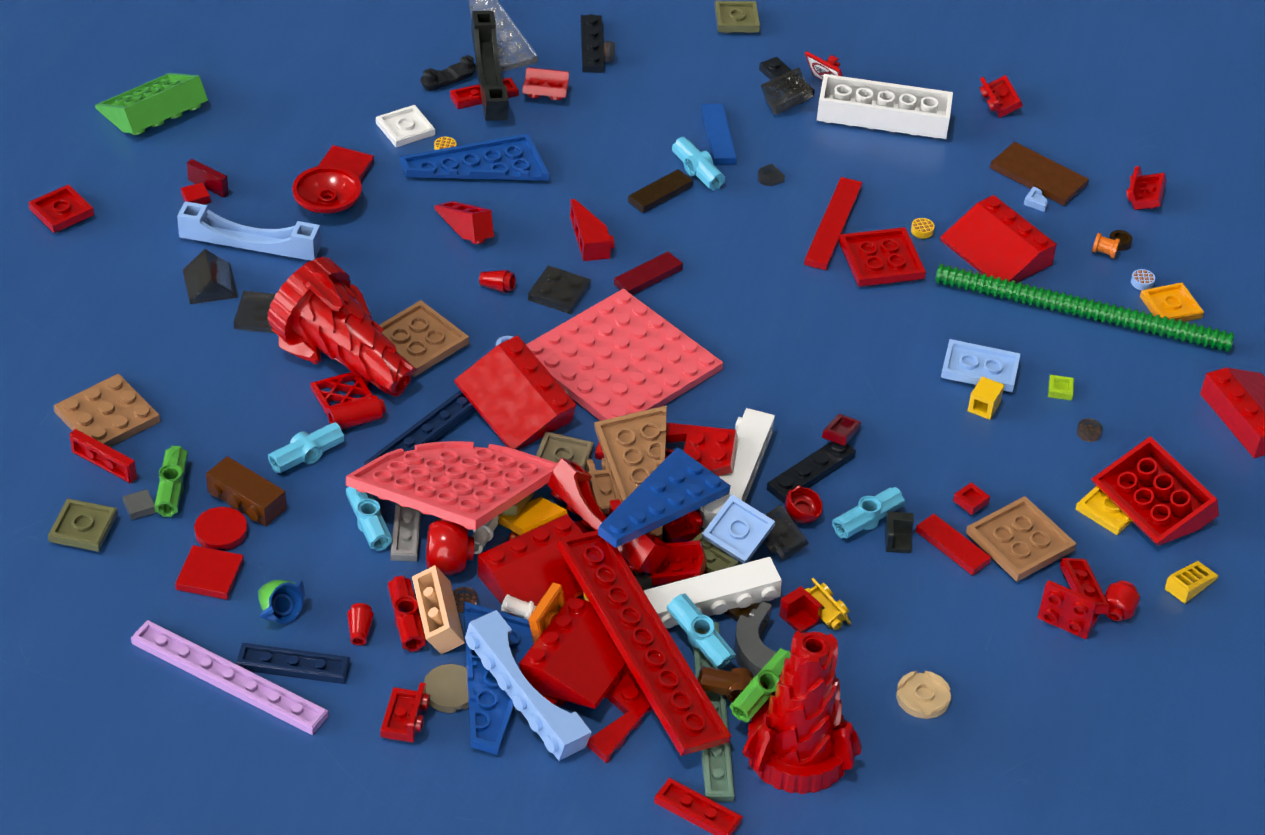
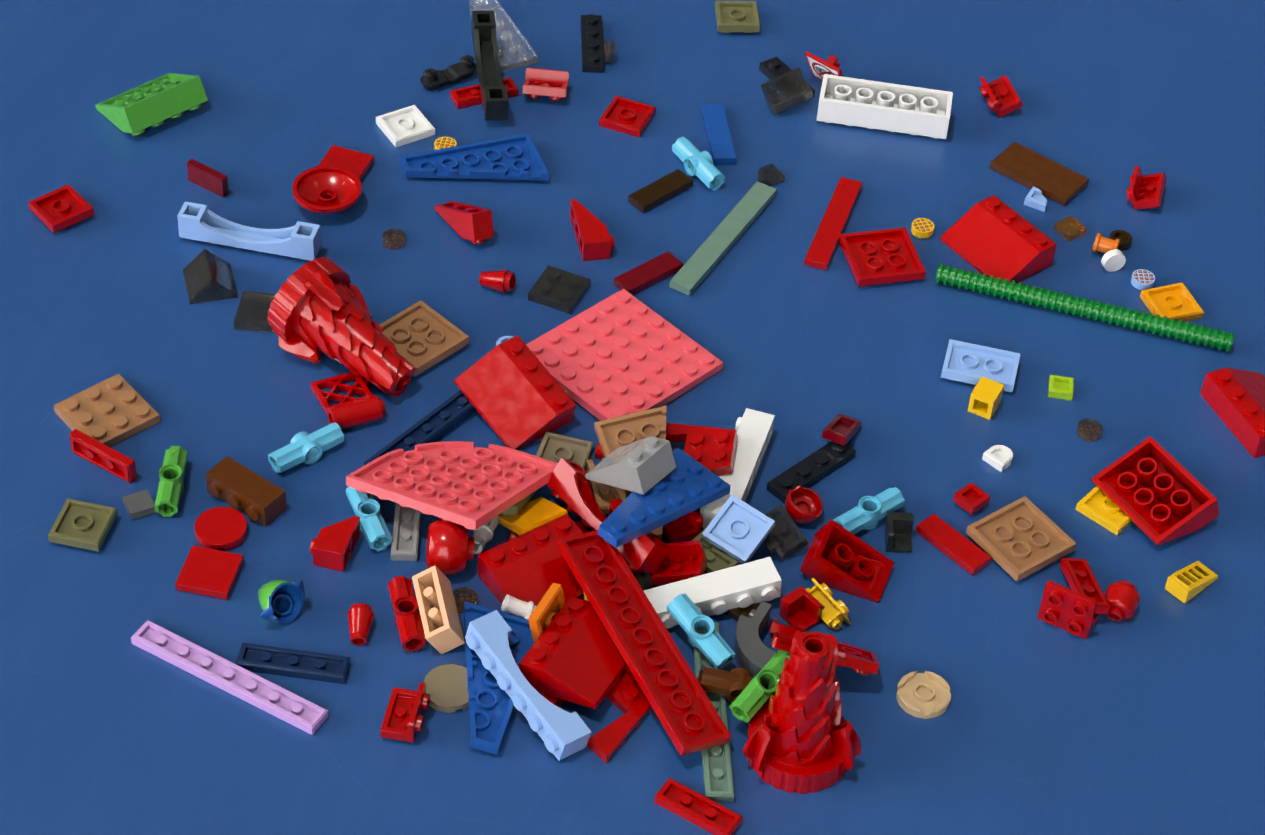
(196, 194): red tile -> none
(336, 544): none -> red slope
(394, 239): none -> clear smoke tile
(627, 116): none -> red tile
(635, 465): none -> light grey slope
(722, 238): none -> sand green tile
(846, 563): none -> red slope
(850, 656): none -> red wing
(998, 457): none -> white tile
(1070, 228): none -> clear orange tile
(1113, 260): none -> white tile

